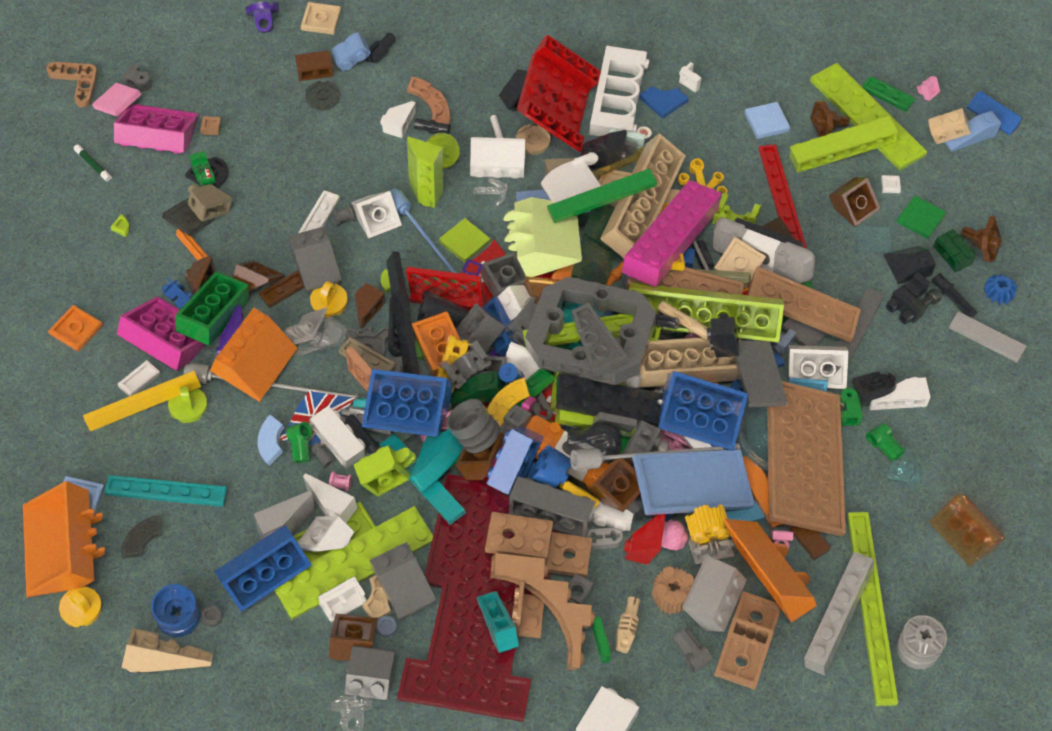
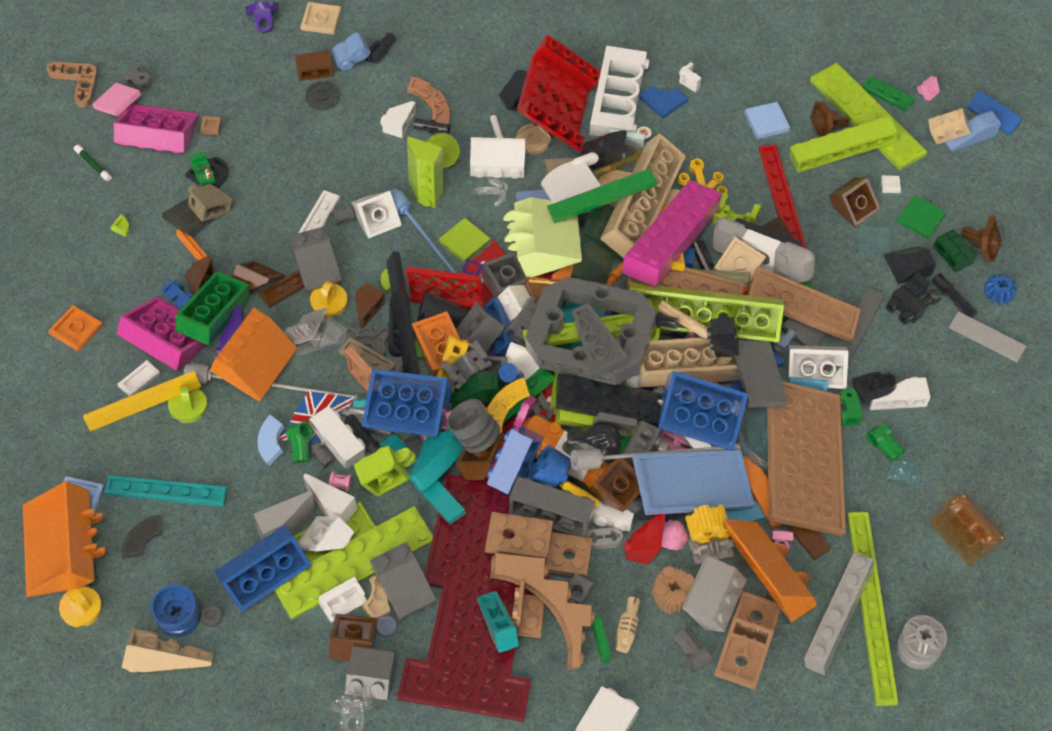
(514, 418): dark grey slope -> none

